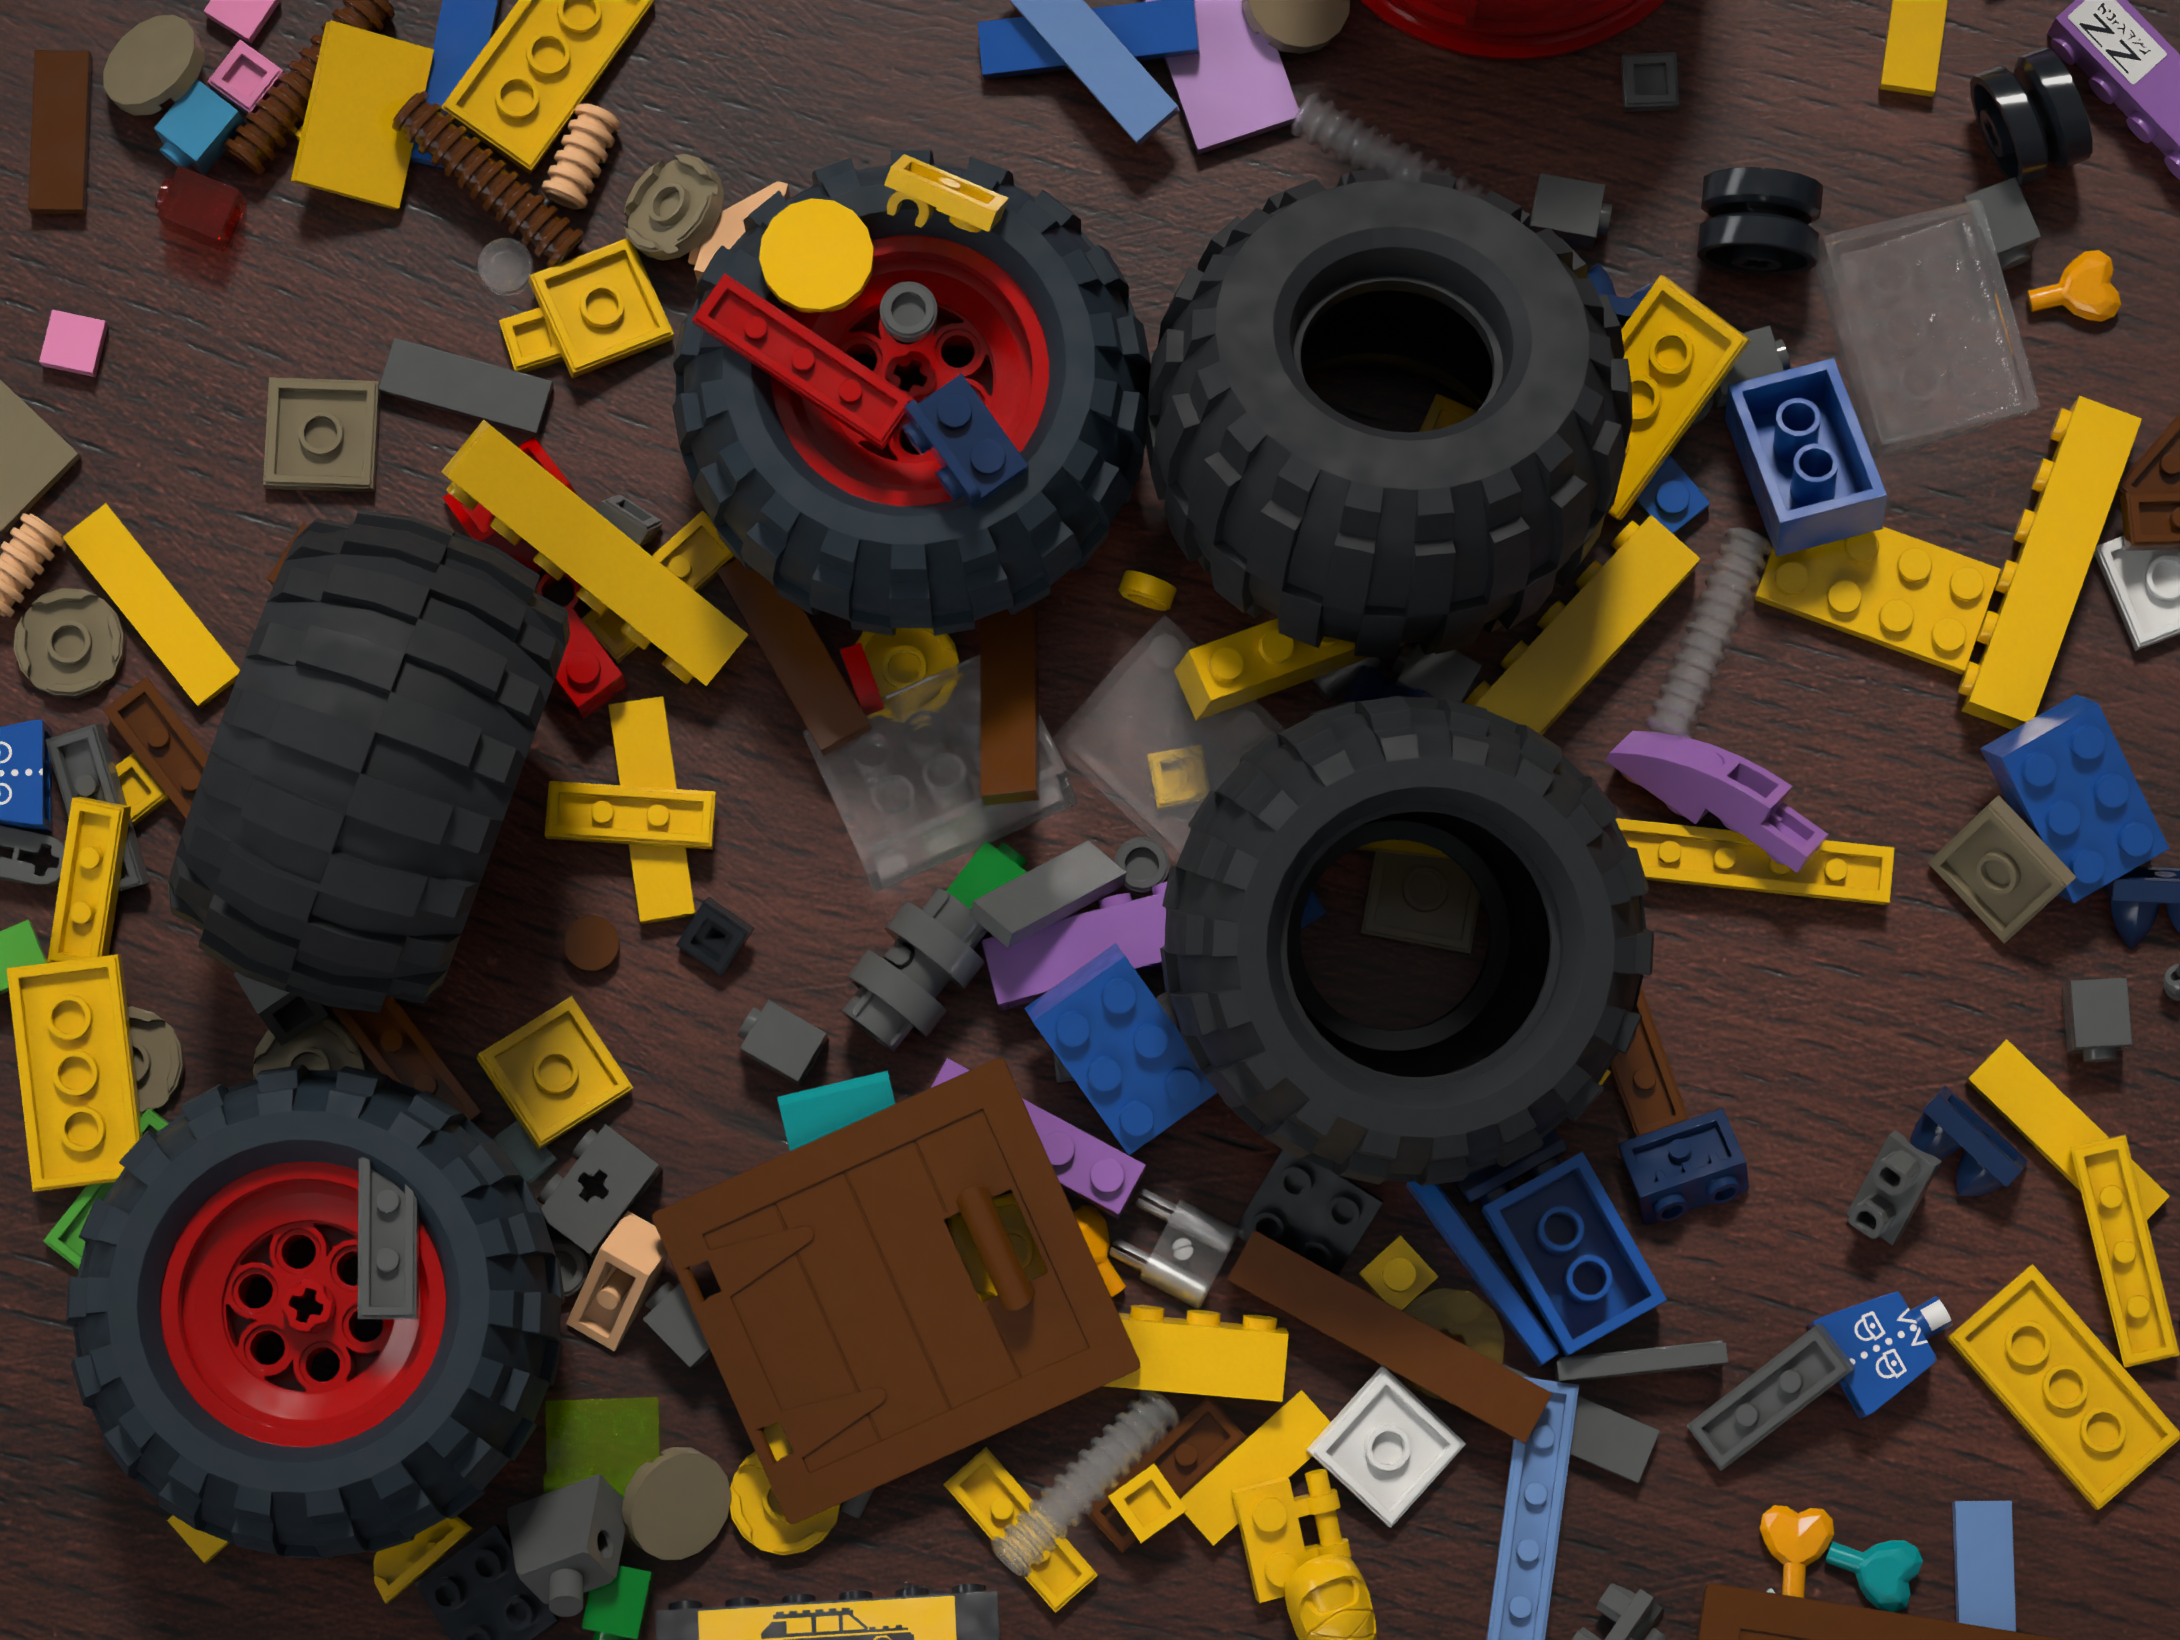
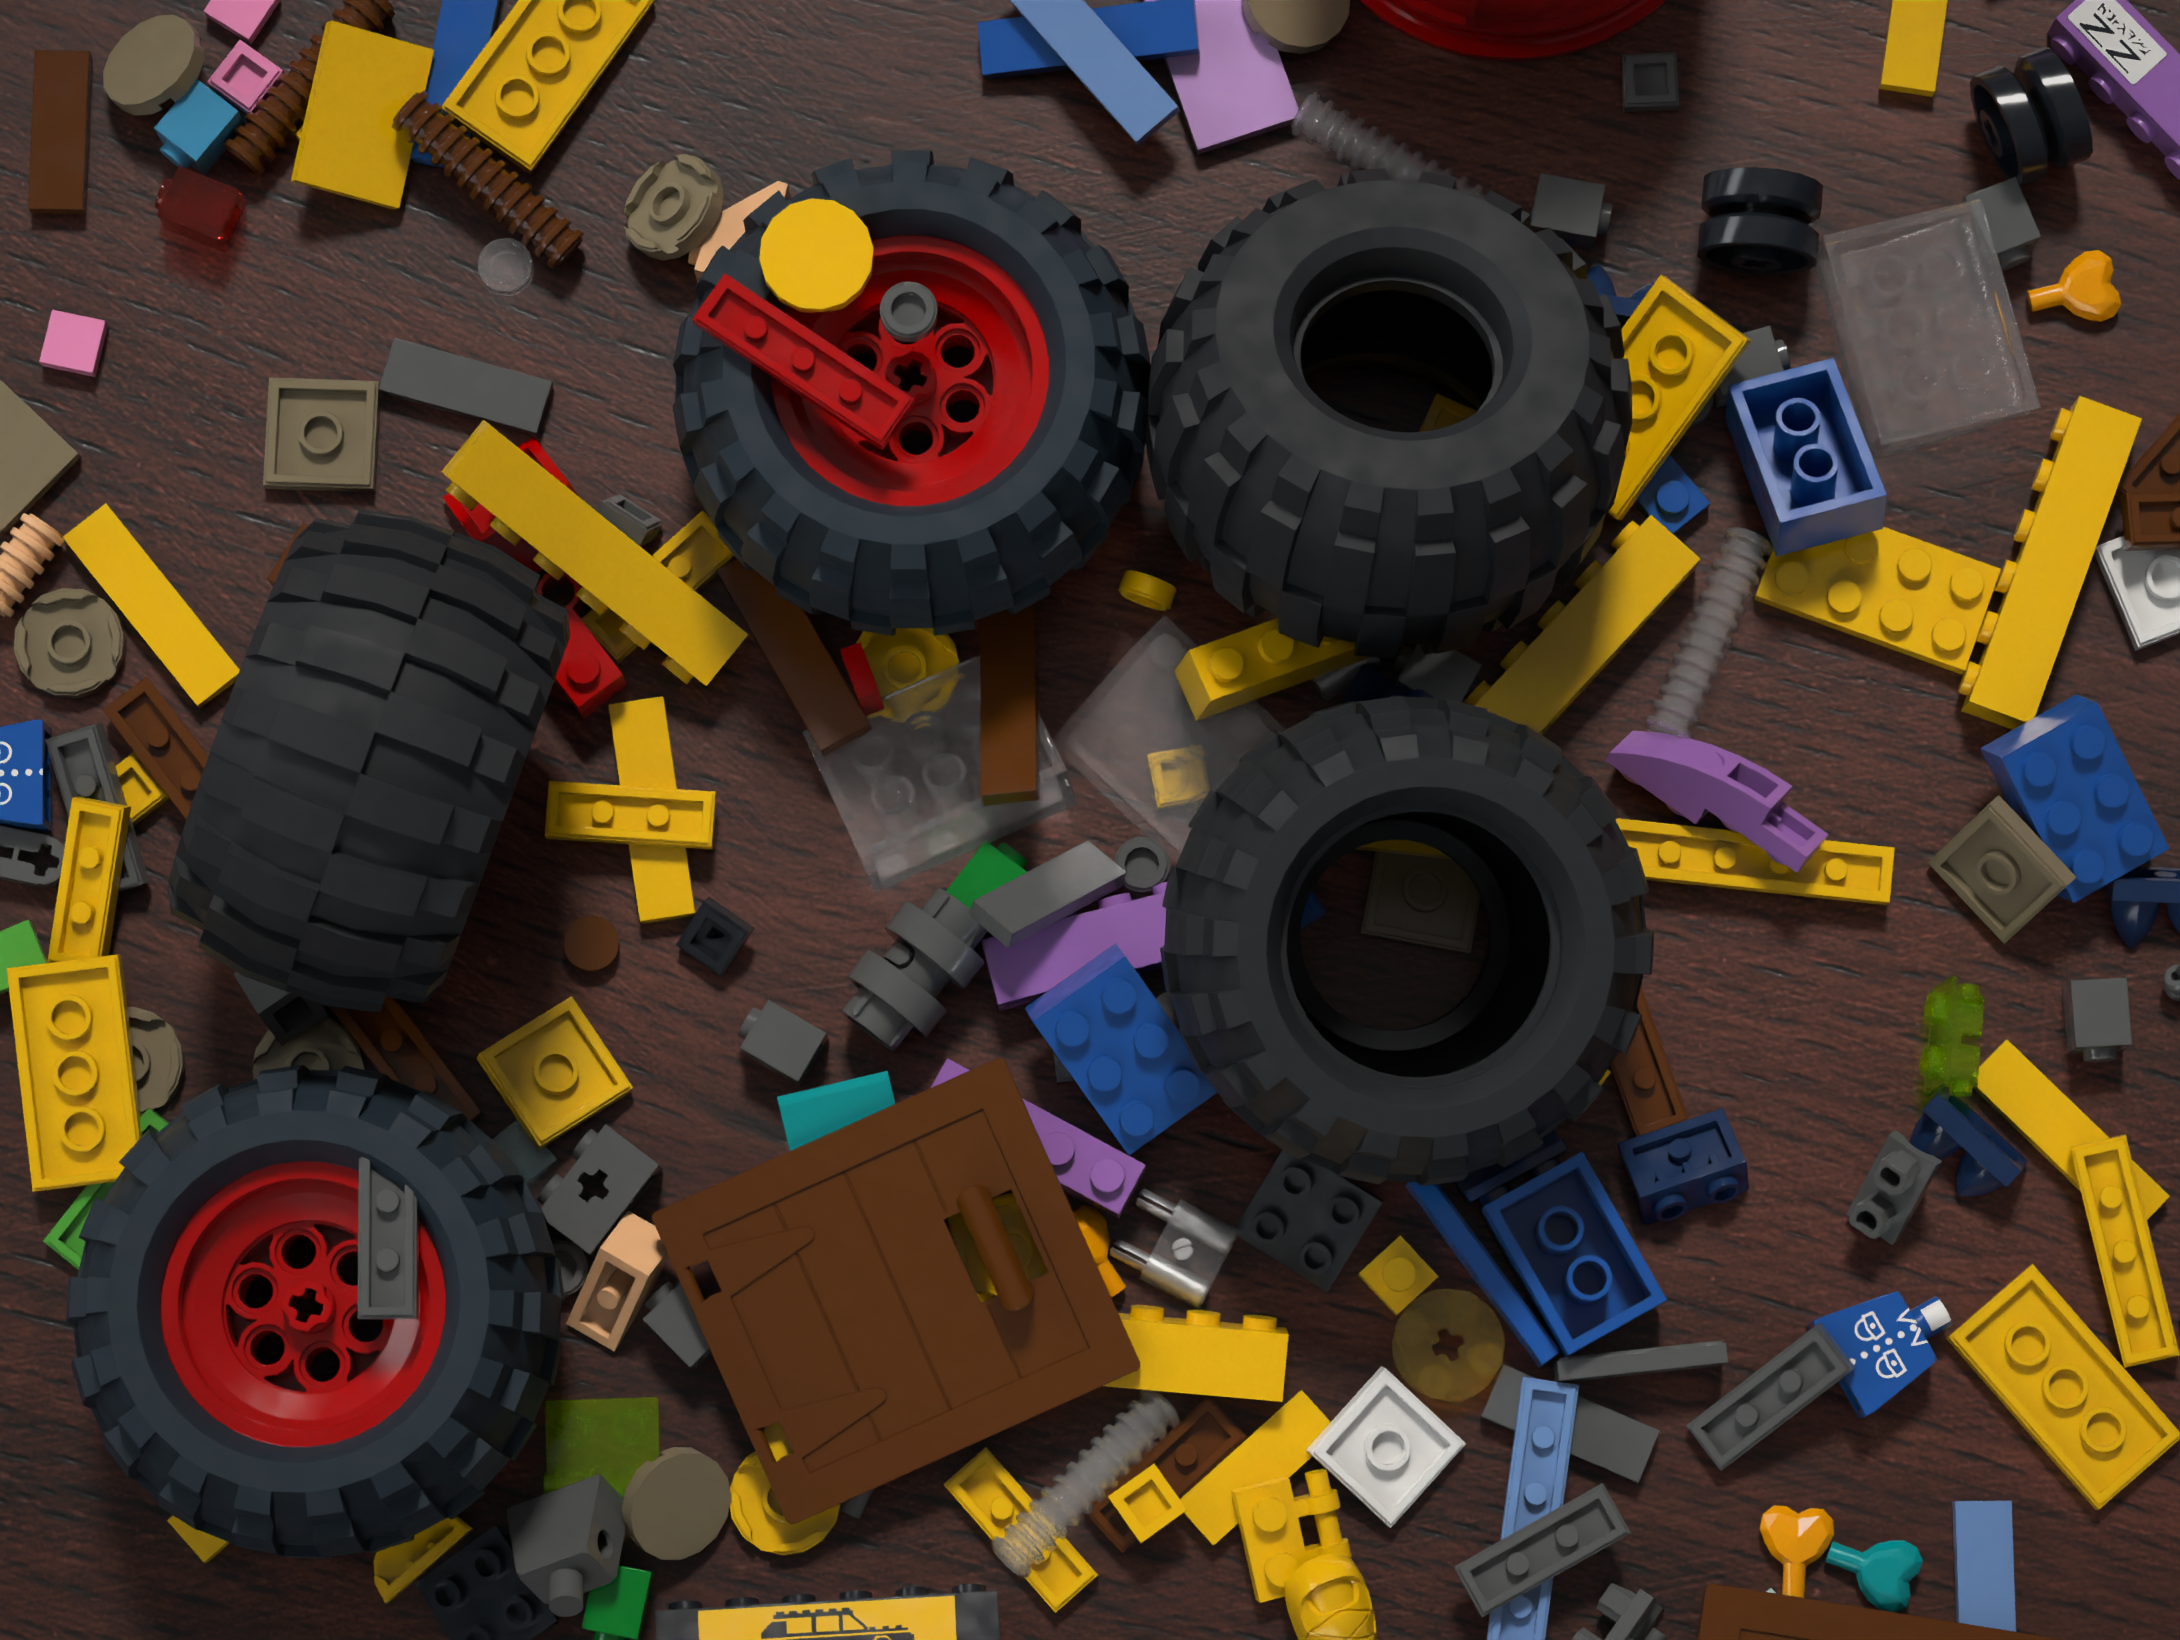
(530, 341): yellow tile -> none
(581, 156): light nougat piece -> none
(601, 307): yellow tile -> none
(965, 202): yellow plate -> none
(965, 441): dark blue bracket -> none
(1389, 1337): reddish brown tile -> none
(1542, 1550): none -> dark grey tile
(1952, 1014): none -> clear neon green hinge

